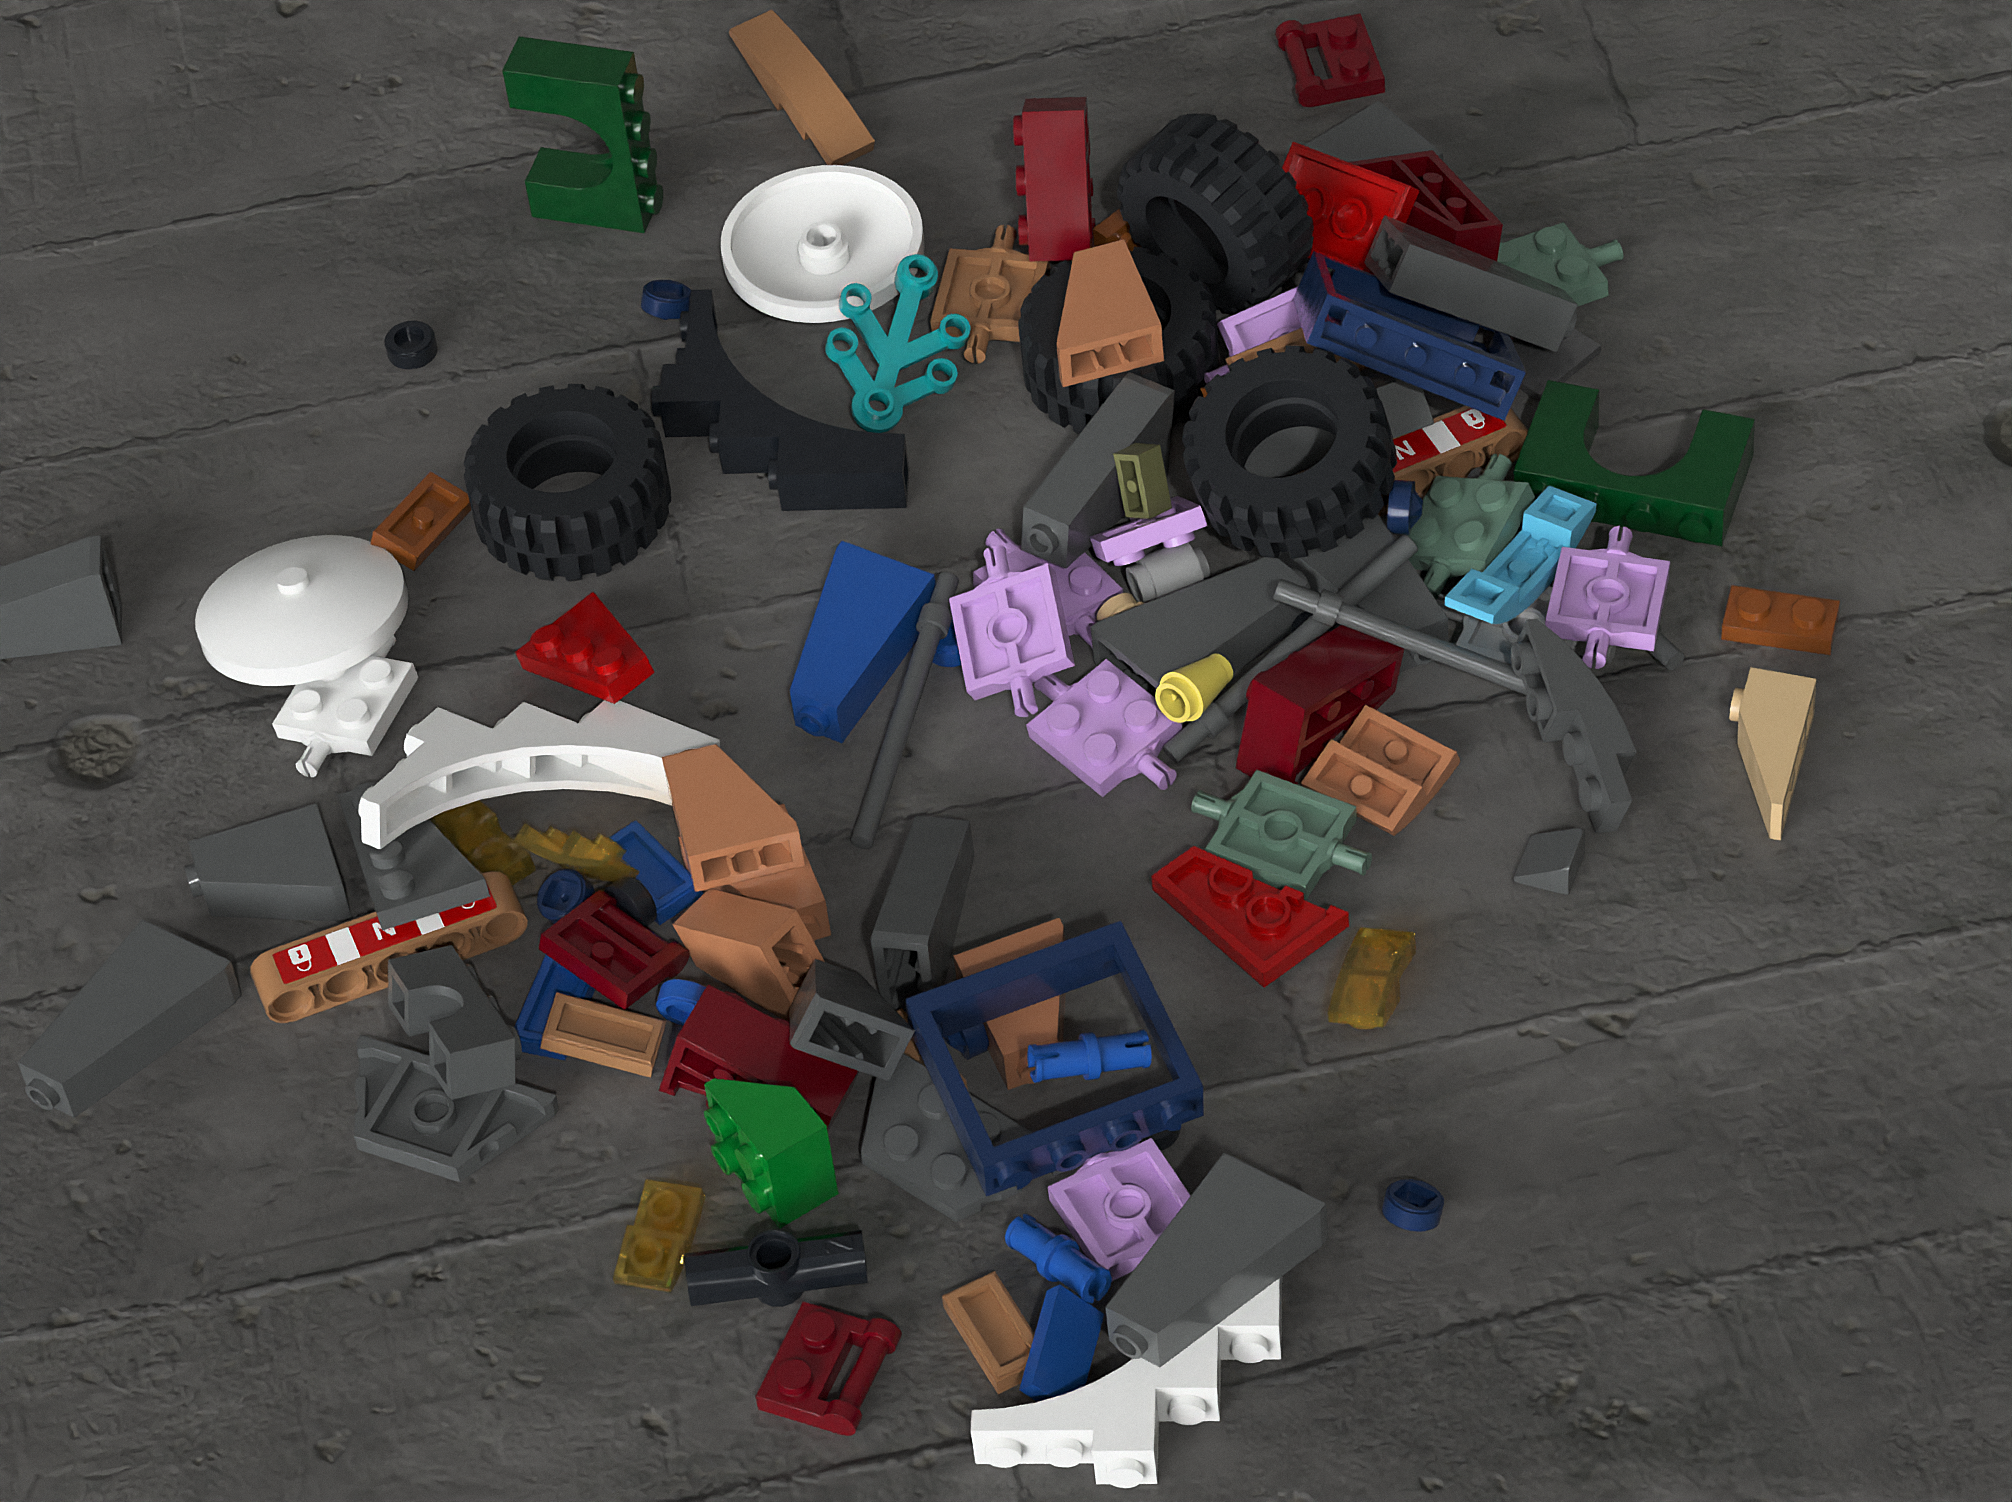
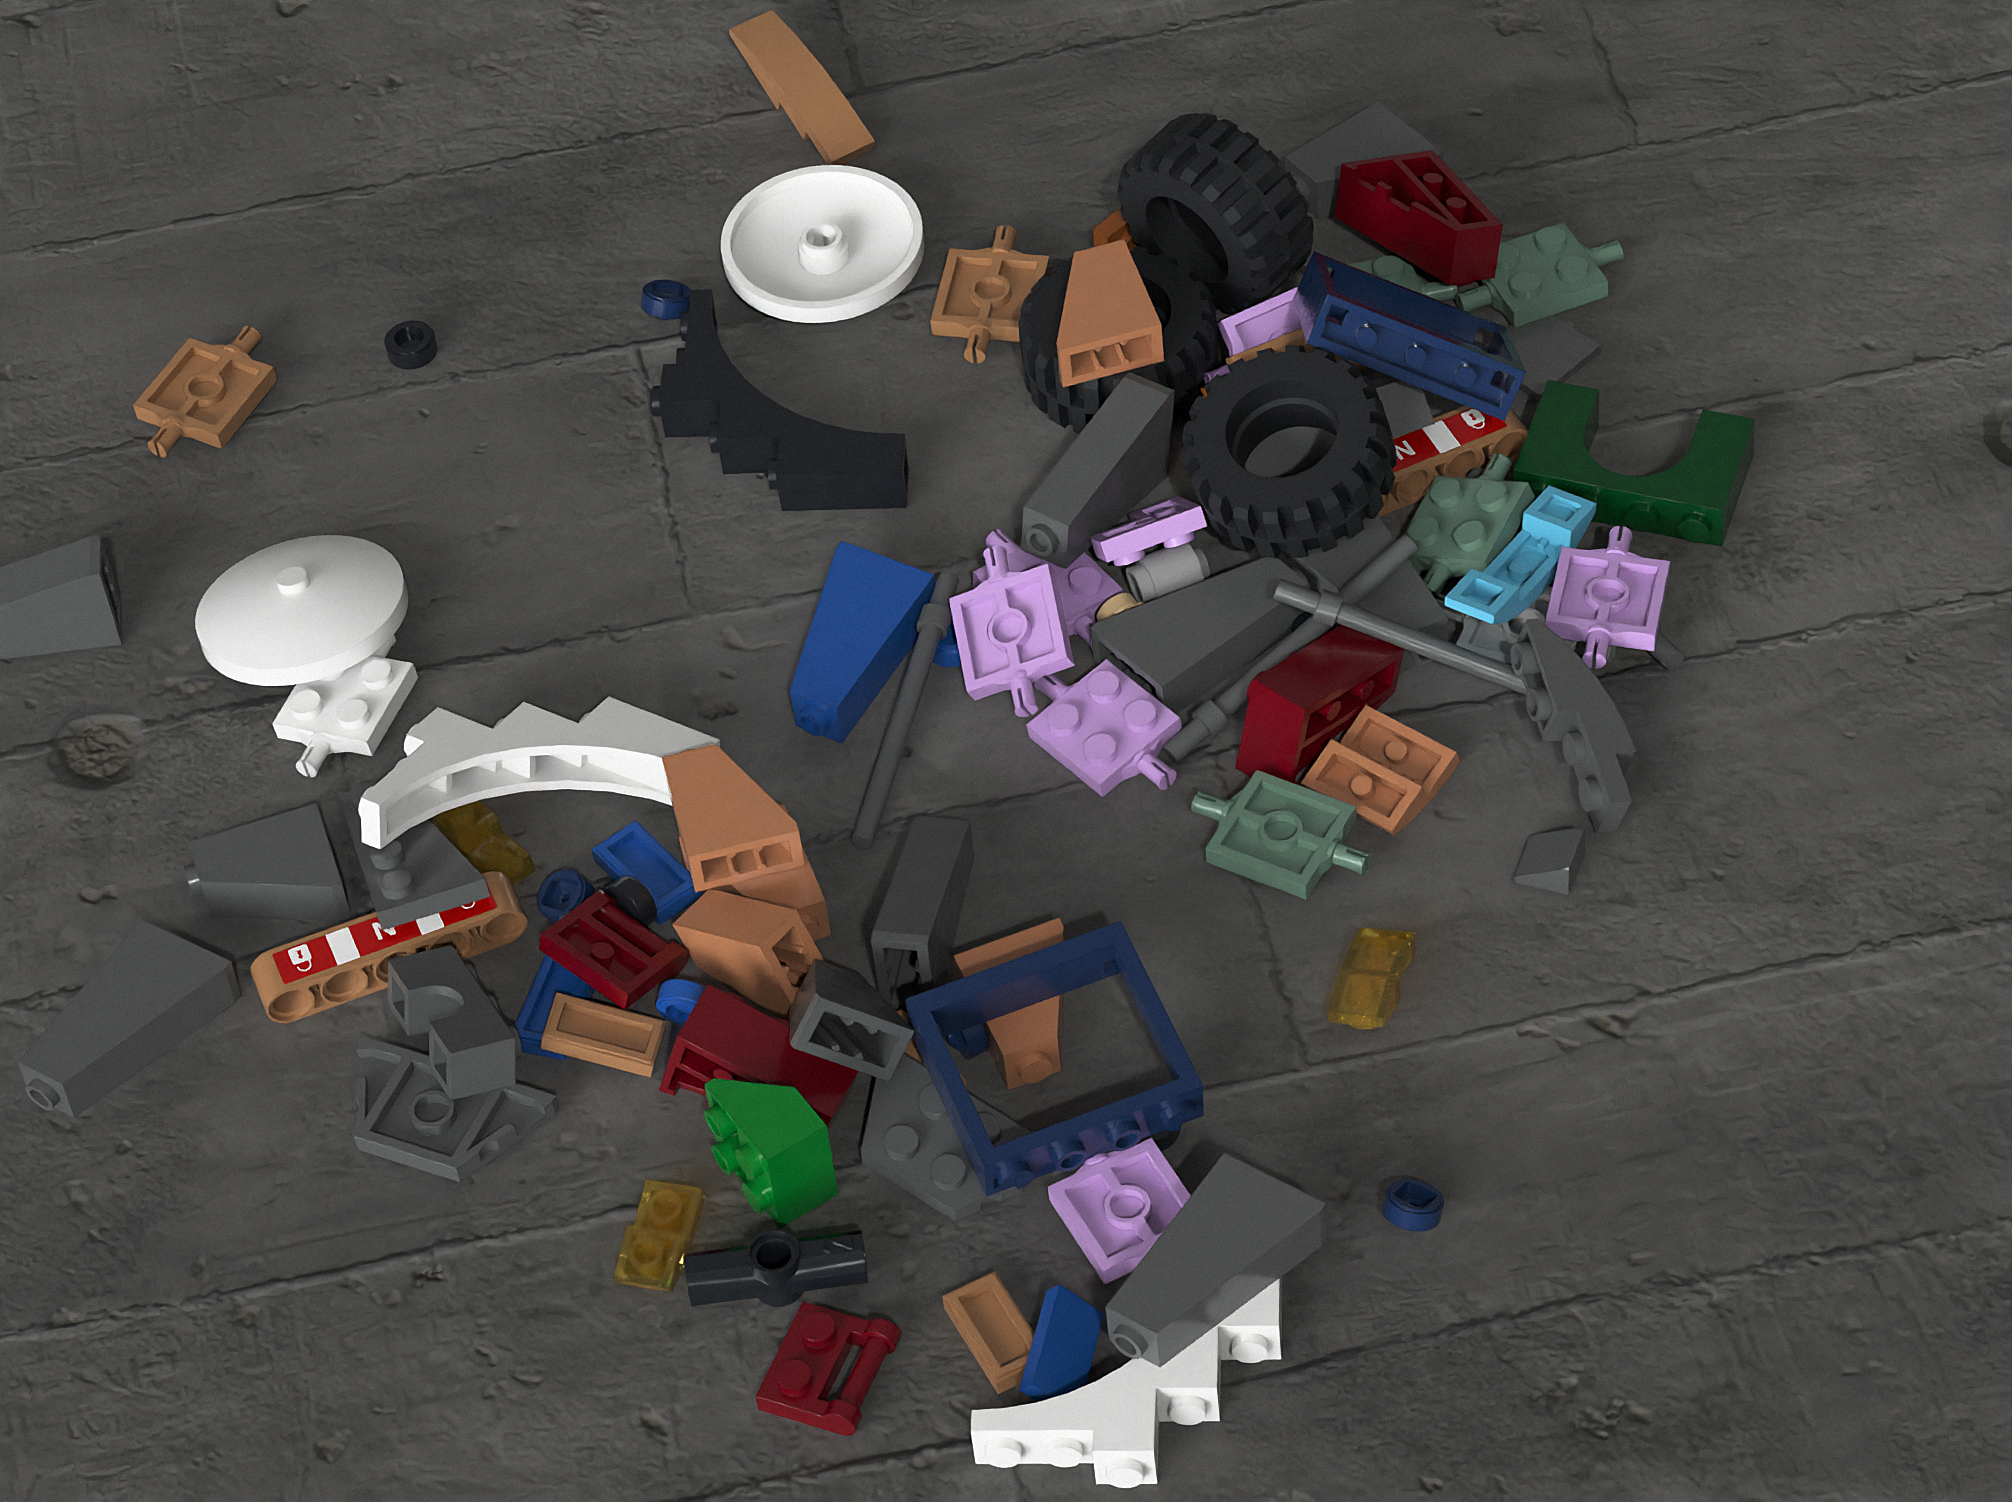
(205, 392): none -> medium nougat plate
(422, 520): dark orange plate -> none
(577, 528): black tyre -> none
(587, 652): red wing -> none
(591, 858): clear yellow slope -> none
(606, 95): dark green arch -> none
(894, 351): teal plant -> none
(1055, 177): dark red wedge -> none
(1058, 1258): blue pin -> none
(1089, 1056): blue pin -> none
(1142, 480): olive piece -> none
(1192, 688): light yellow cone -> none
(1246, 919): red wing -> none
(1346, 56): dark red plate -> none
(1346, 203): red tile -> none
(1404, 507): dark blue tile -> none
(1469, 285): dark grey slope -> none
(1772, 737): tan slope -> none
(1780, 620): dark orange plate -> none

